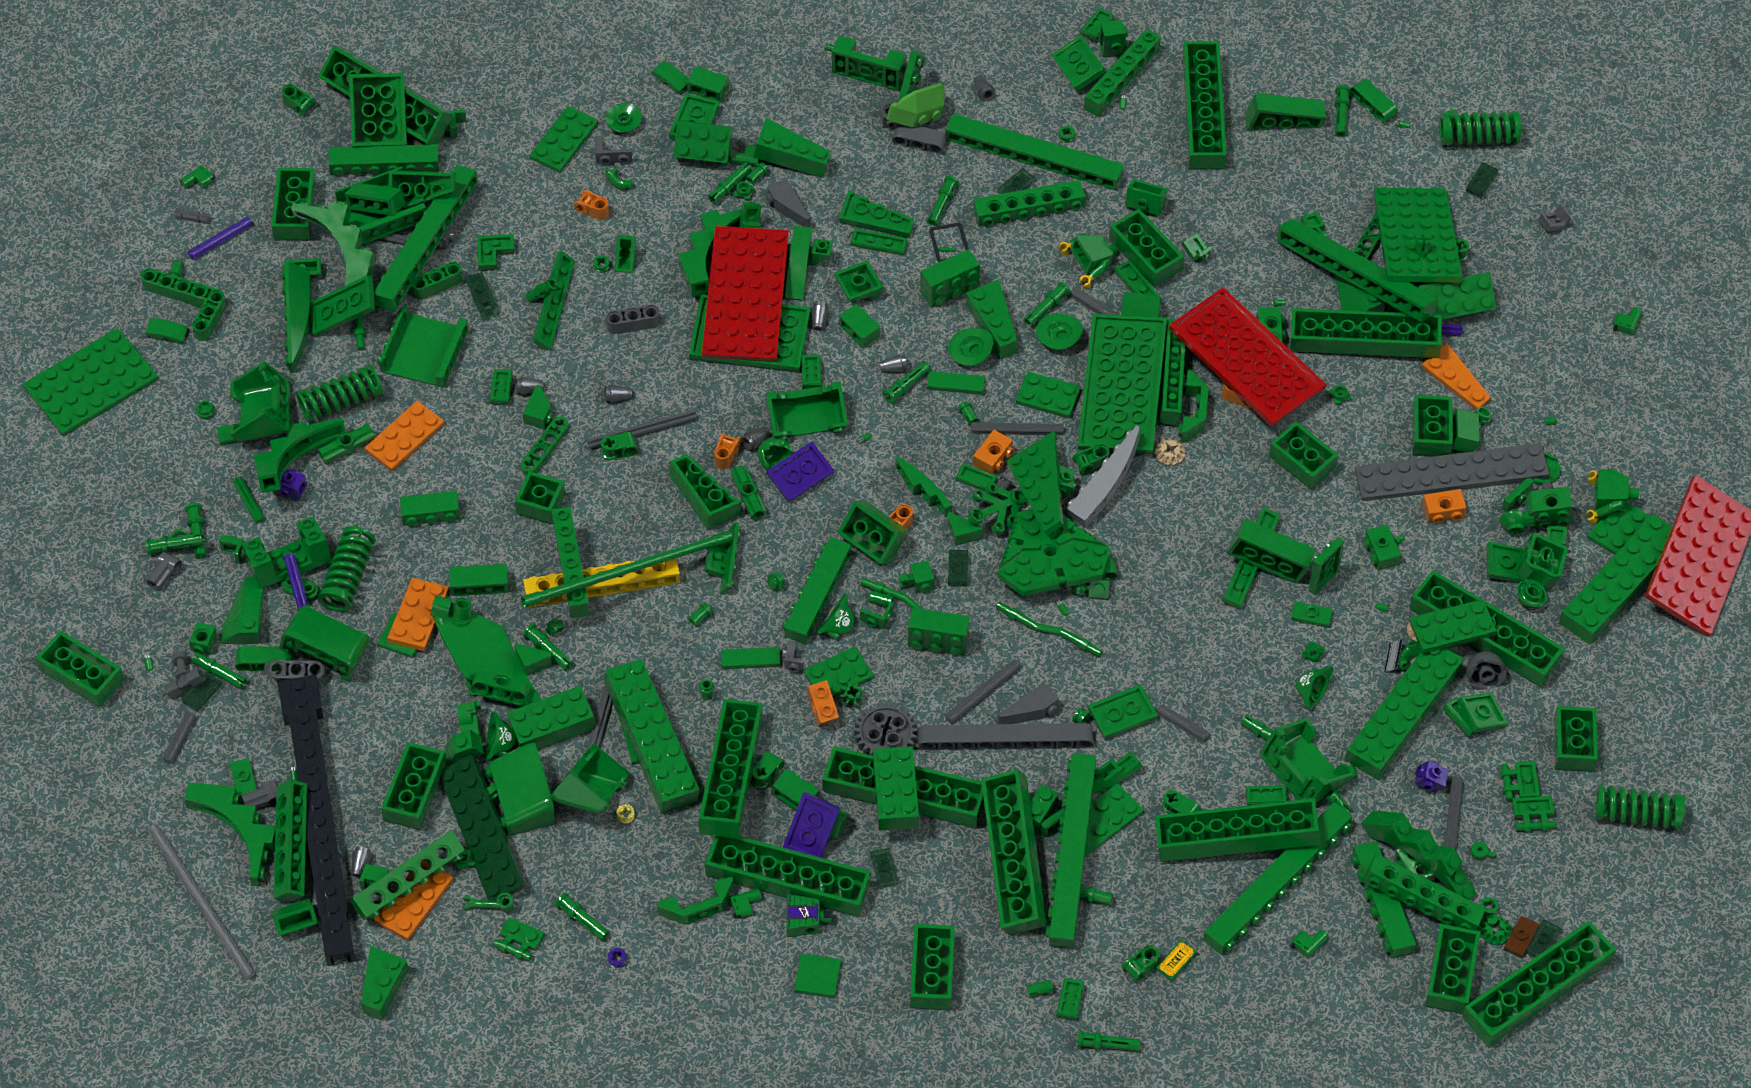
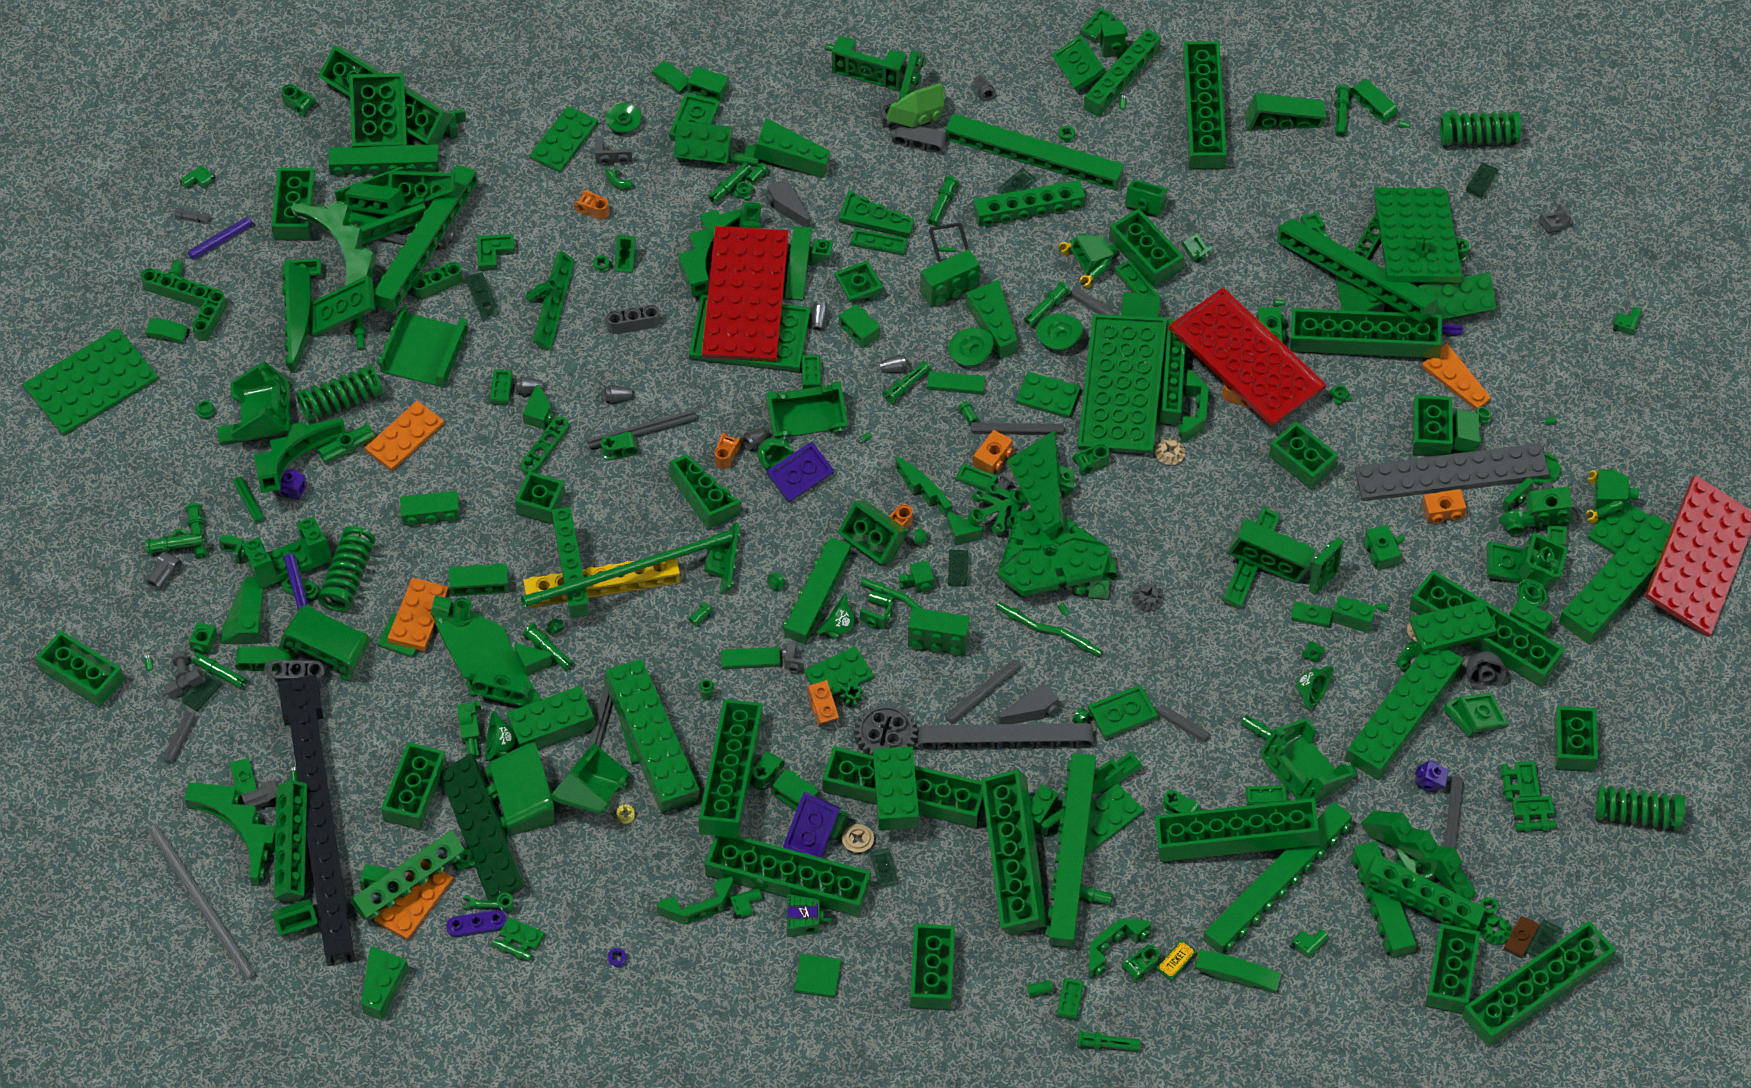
(359, 858): flat silver cone -> none
(462, 745): green slope -> none
(467, 927): none -> dark purple plate
(576, 912): green pin -> none
(751, 500): green piece -> none
(858, 830): none -> tan gear
(920, 537): none -> green plate
(1105, 482): light grey slope -> none
(1135, 929): none -> green slope
(1152, 602): none -> dark grey gear
(1238, 970): none -> green slope
(1334, 796): green pin -> none
(1353, 614): none -> green brick
(1393, 655): sticker -> none
(1483, 854): green piece -> none
(1532, 617): none -> green brick

